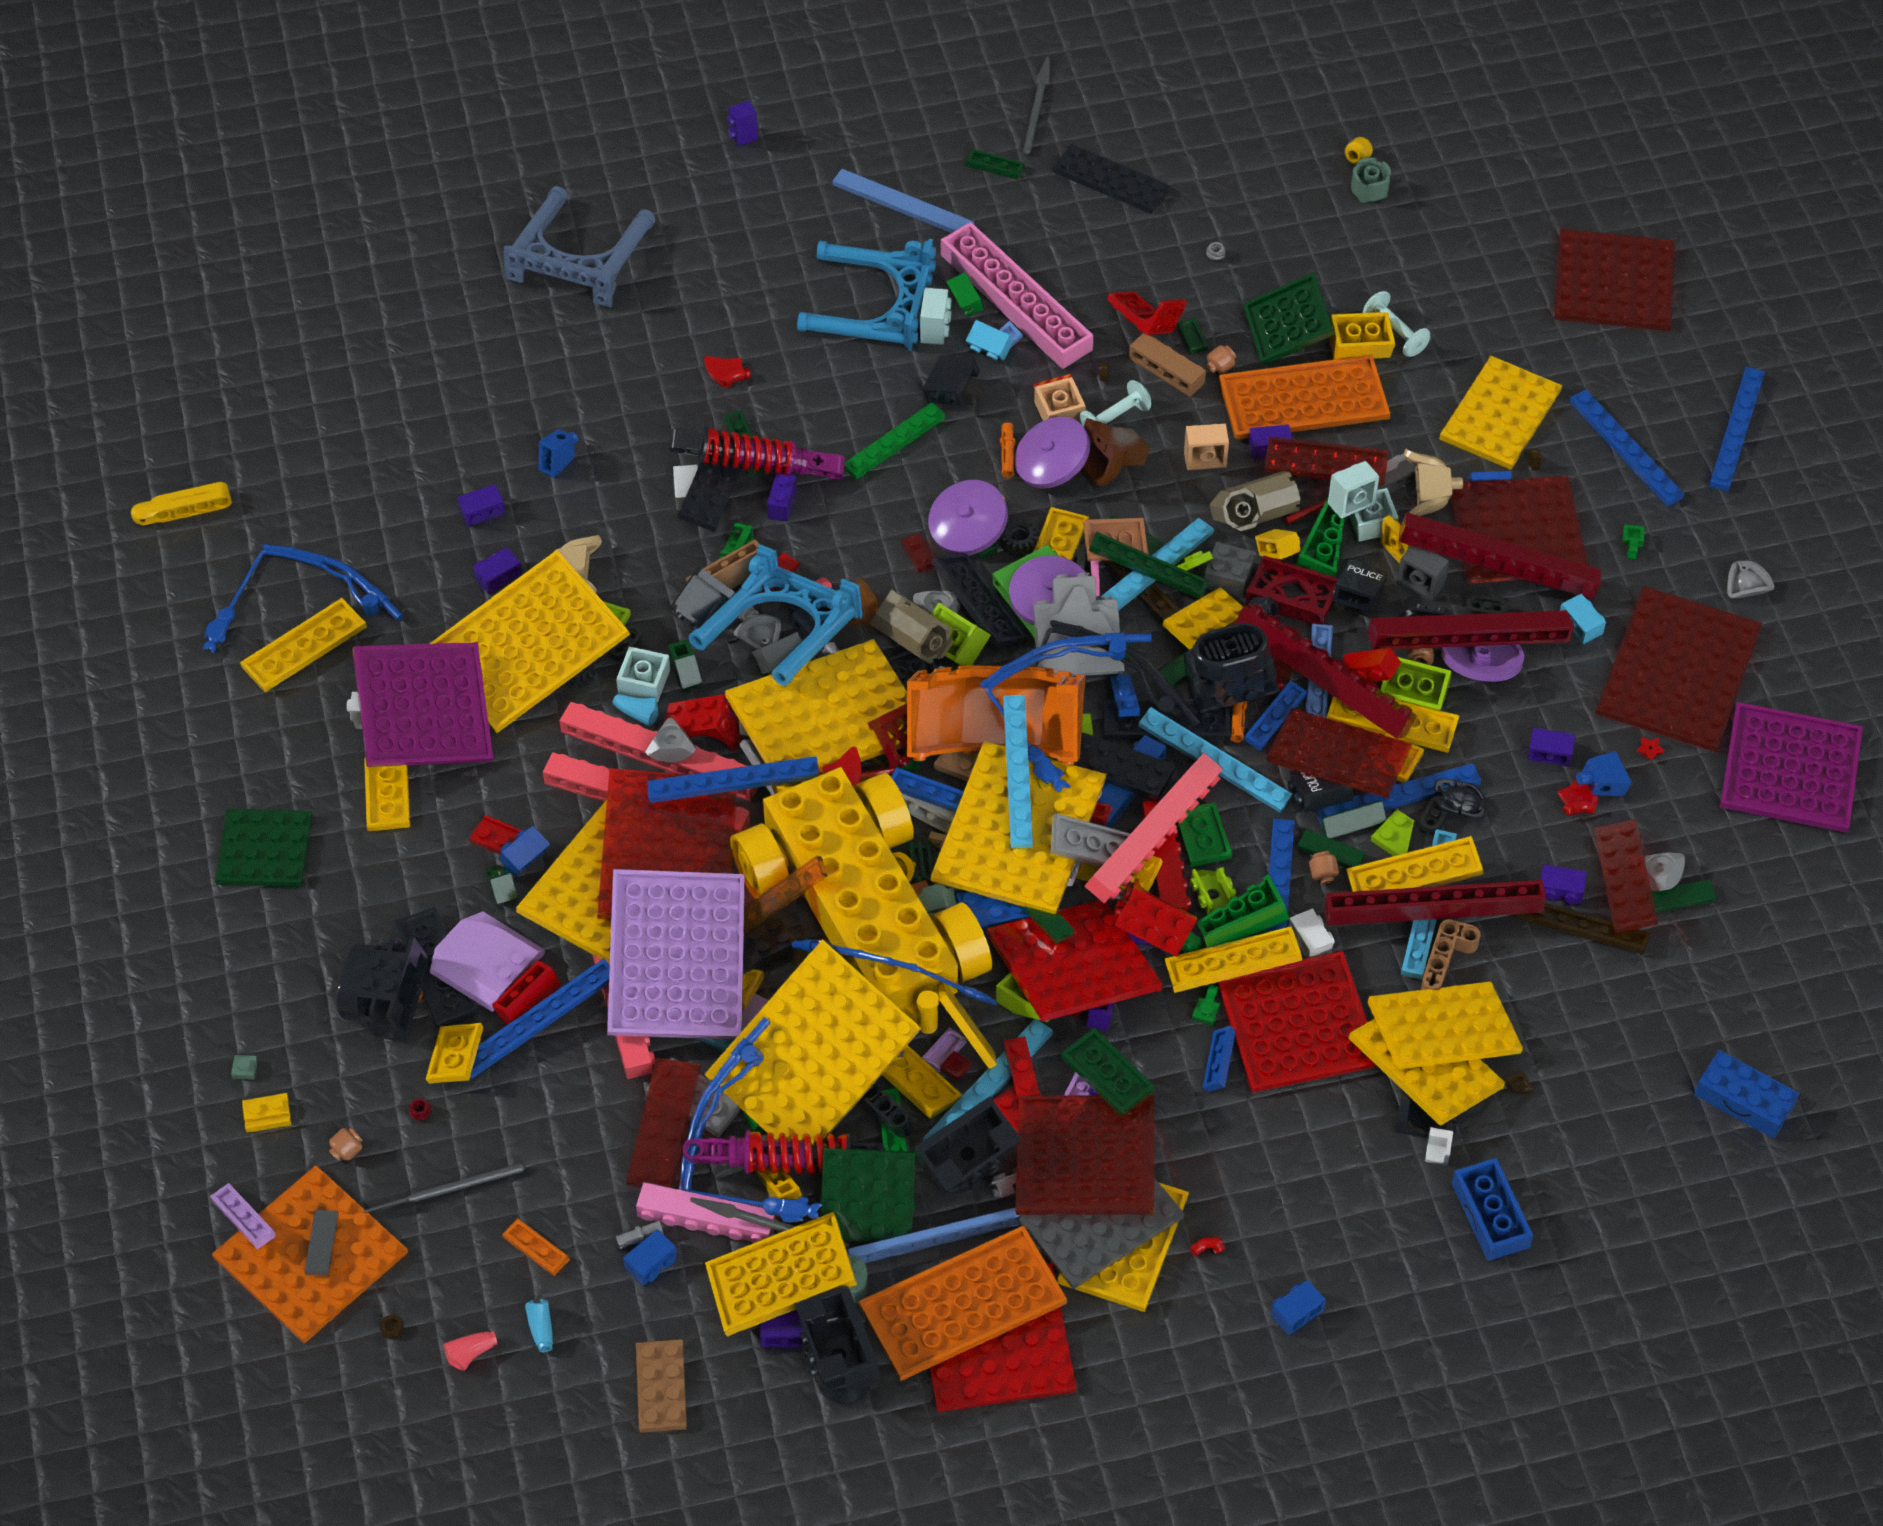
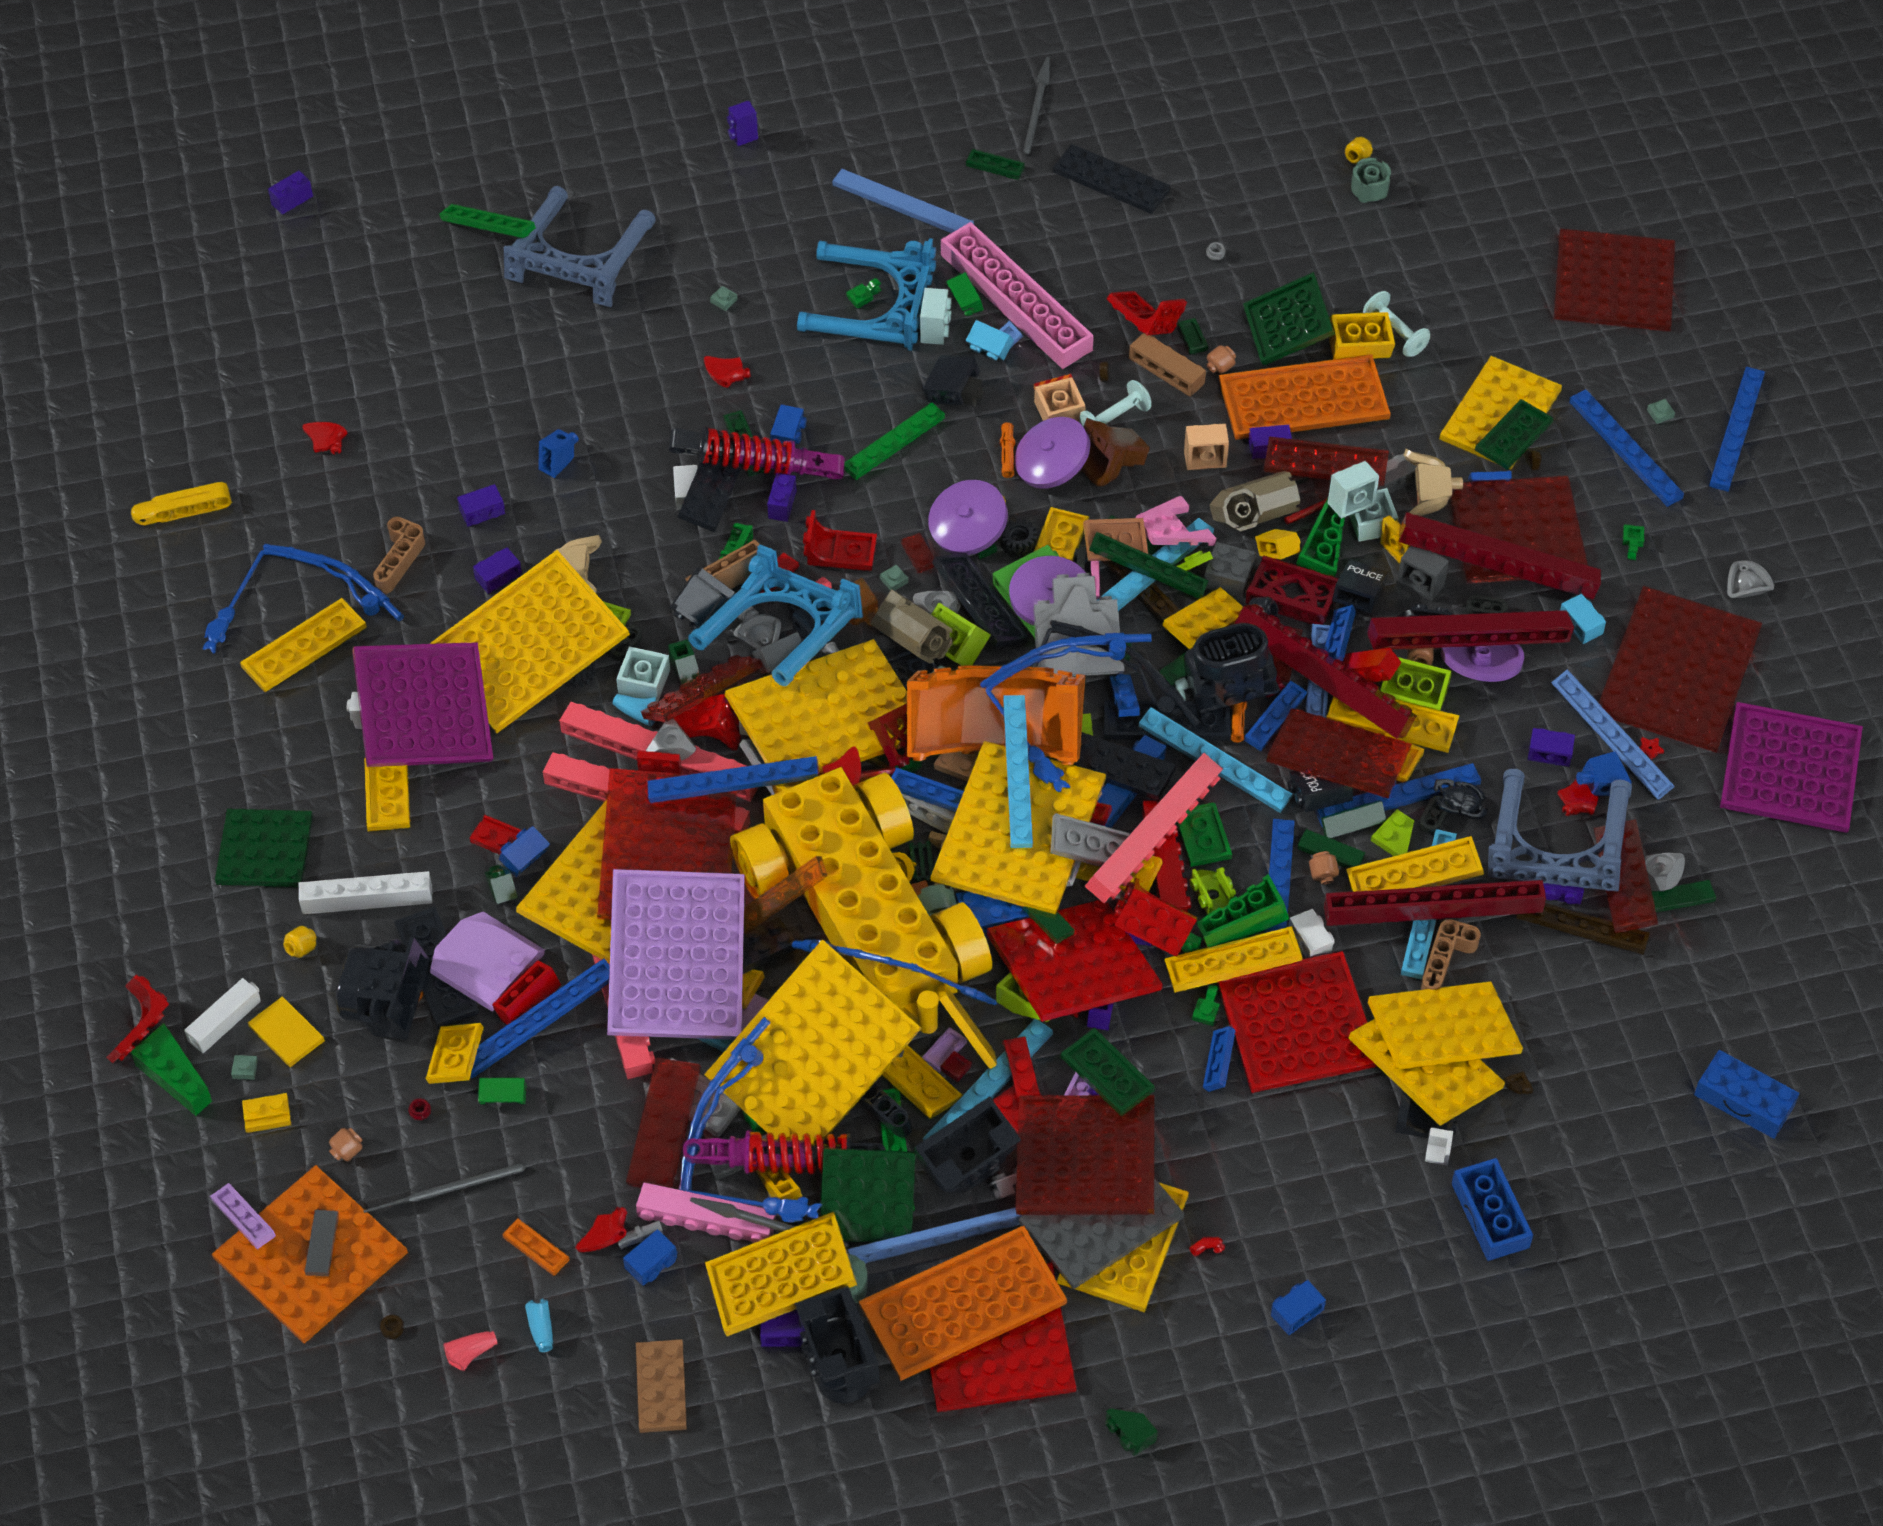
(151, 1004): none -> red bracket
(169, 1067): none -> green wedge
(223, 1015): none -> white brick
(286, 1031): none -> yellow tile
(290, 192): none -> dark purple brick
(300, 941): none -> yellow head
(325, 436): none -> red arm
(365, 892): none -> white brick
(408, 544): none -> medium nougat beam
(487, 221): none -> green plate
(502, 1090): none -> green hinge
(605, 1231): none -> red arm
(659, 762): none -> red plate
(702, 688): none -> clear red plate
(723, 298): none -> sand green plate
(788, 424): none -> blue brick
(837, 548): none -> red bracket
(862, 295): none -> green plate
(894, 578): none -> sand green plate
(1132, 1428): none -> dark green slope
(1165, 528): none -> bright pink wing
(1182, 685): none -> light aqua hand
(1340, 632): none -> blue plate
(1514, 434): none -> dark green tile
(1556, 867): none -> sand blue arch
(1612, 734): none -> medium blue tile
(1660, 411): none -> sand green plate

